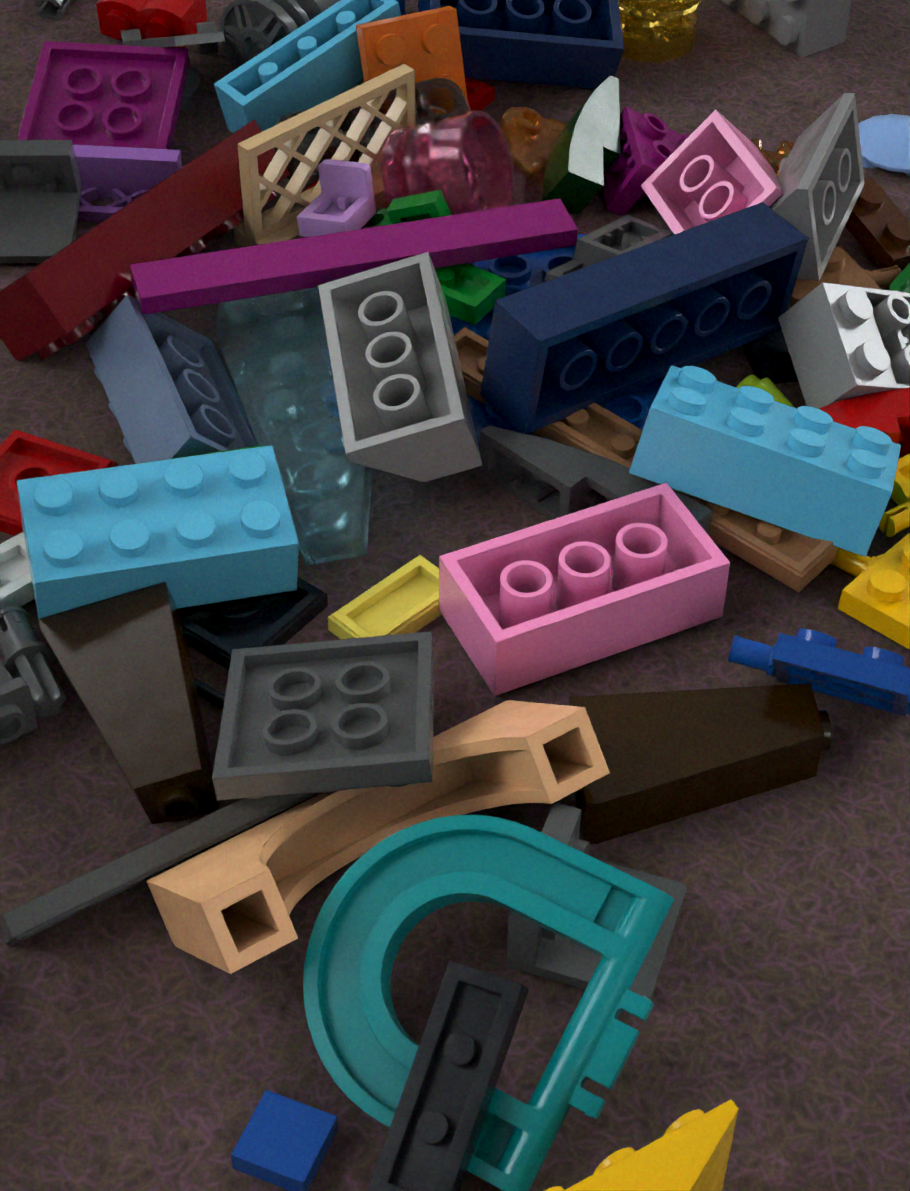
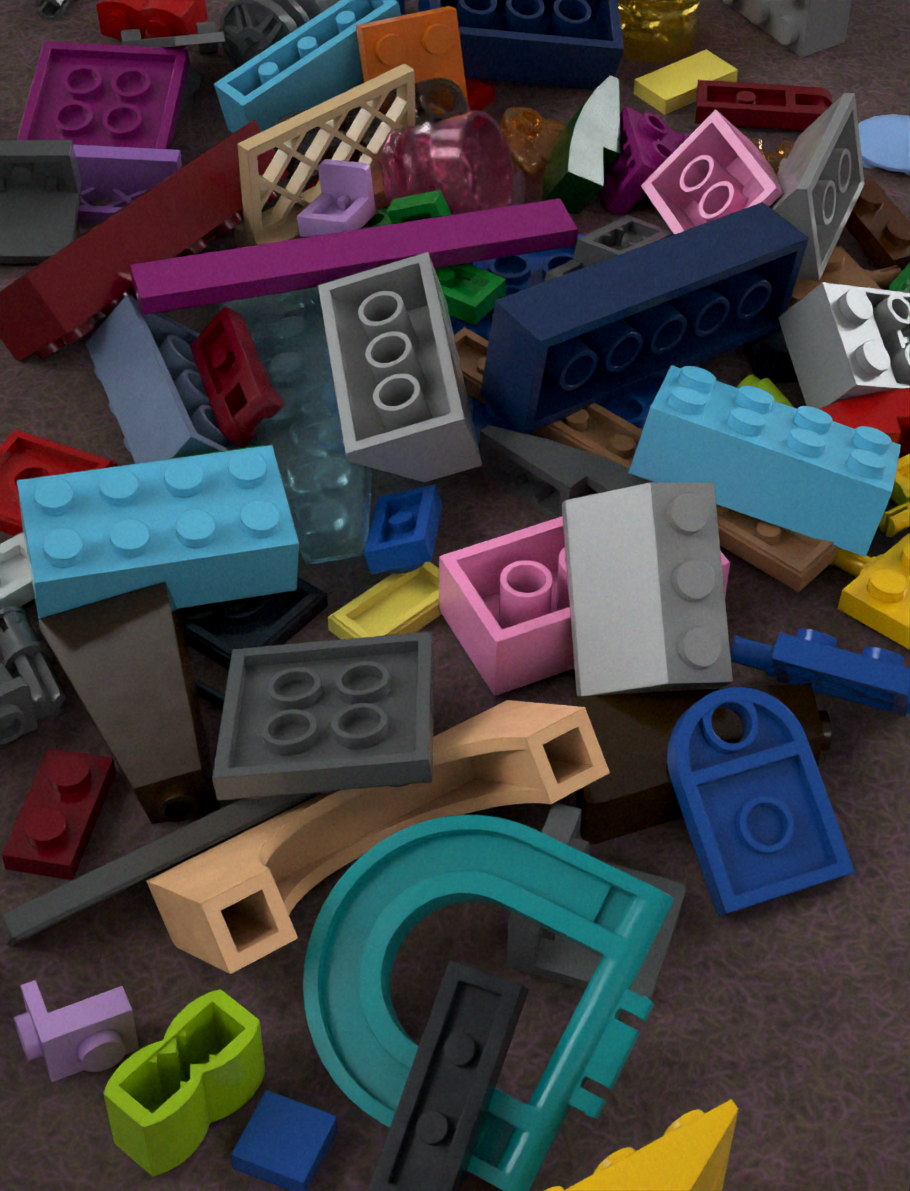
(59, 814): none -> dark red plate
(78, 1036): none -> lavender bracket
(178, 1086): none -> lime brick
(234, 377): none -> dark red plate
(403, 530): none -> blue plate
(646, 589): none -> light grey slope
(677, 83): none -> light yellow tile
(754, 804): none -> blue tile
(761, 104): none -> dark red plate

